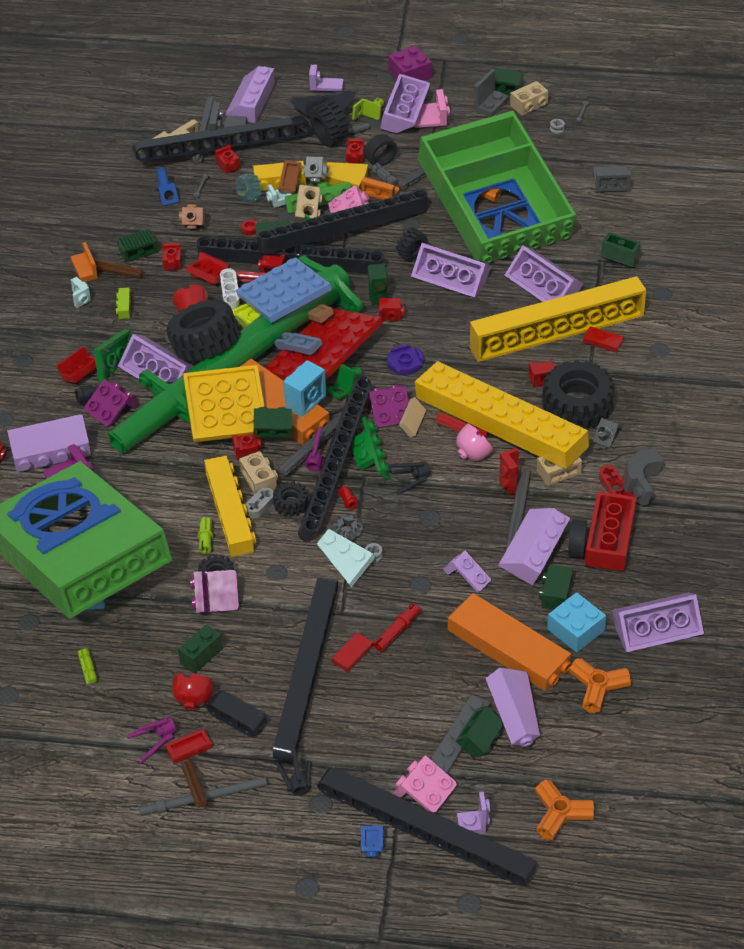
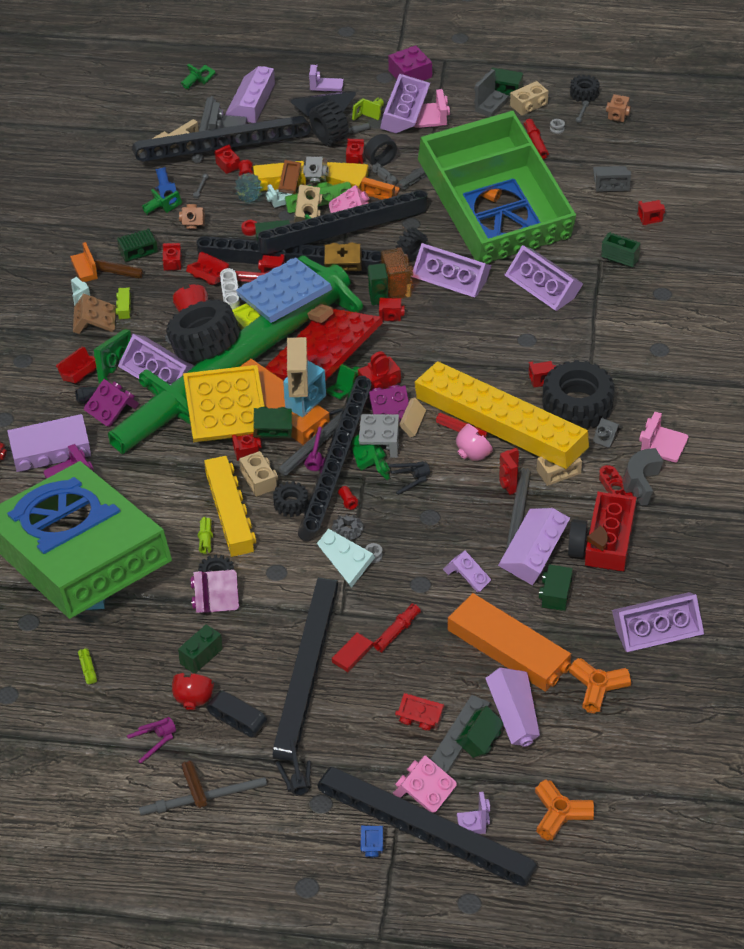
(94, 312): none -> medium nougat bracket
(158, 202): none -> green bracket
(188, 746): red tile -> none
(195, 75): none -> green bracket
(245, 166): none -> red bush
(262, 503): light grey beam -> none
(297, 367): none -> tan brick
(298, 343): sand blue hinge -> none
(351, 259): none -> pearl gold brick
(380, 430): none -> light grey bracket
(381, 371): none -> red brick
(398, 273): none -> clear orange brick
(405, 360): dark purple tile -> none
(420, 711): none -> red bracket
(534, 134): none -> red pin
(557, 318): yellow brick -> none
(576, 622): medium azure brick -> none
(584, 88): none -> black tyre
(598, 538): none -> reddish brown tile
(603, 339): red tile -> none
(618, 108): none -> nougat brick
(650, 212): none -> red brick
(666, 441): none -> bright pink bracket

